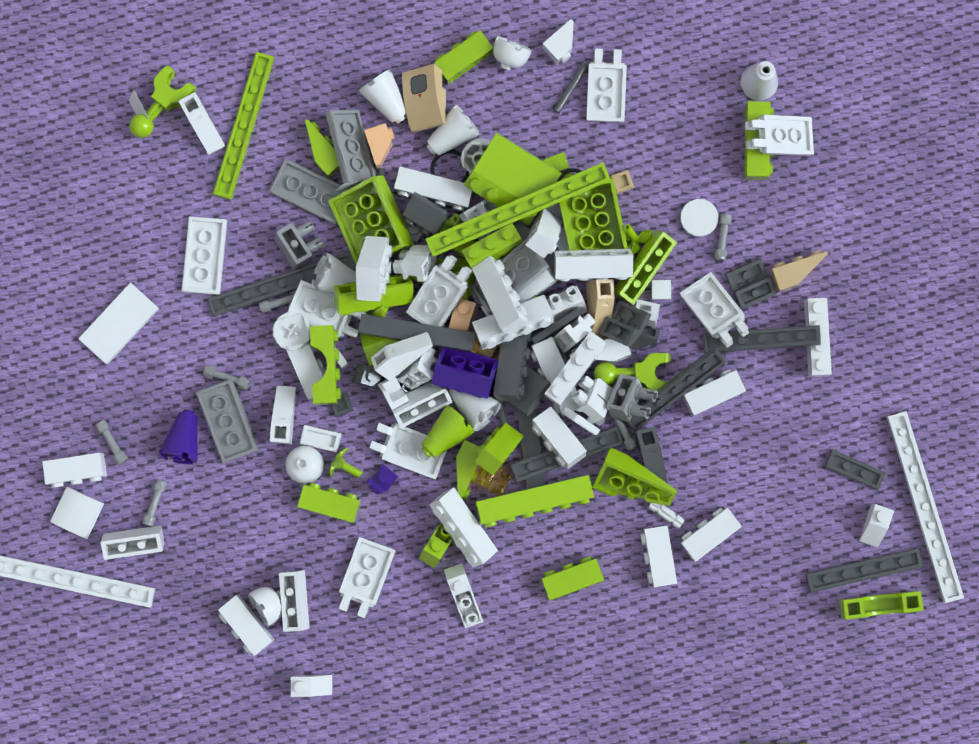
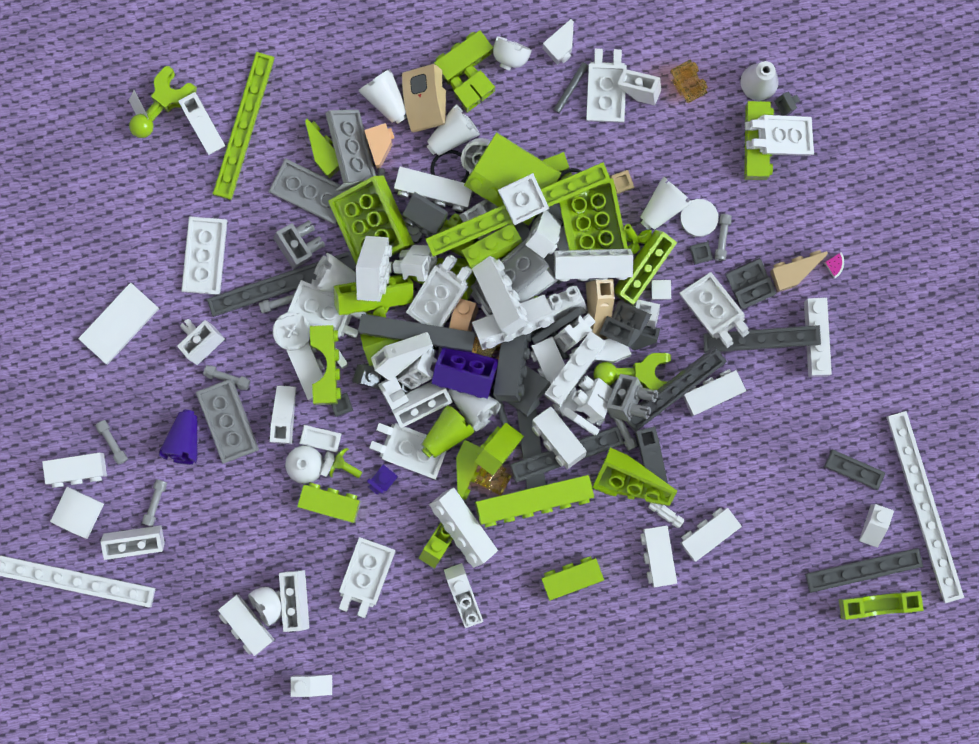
(200, 340): none -> white brick
(329, 459): none -> white tile
(473, 90): none -> lime hips
(523, 199): none -> white tile
(640, 86): none -> white slope
(663, 205): none -> white cone
(688, 82): none -> clear yellow cylinder
(701, 253): none -> dark grey tile
(786, 103): none -> dark grey tile
(835, 265): none -> dark pink tile

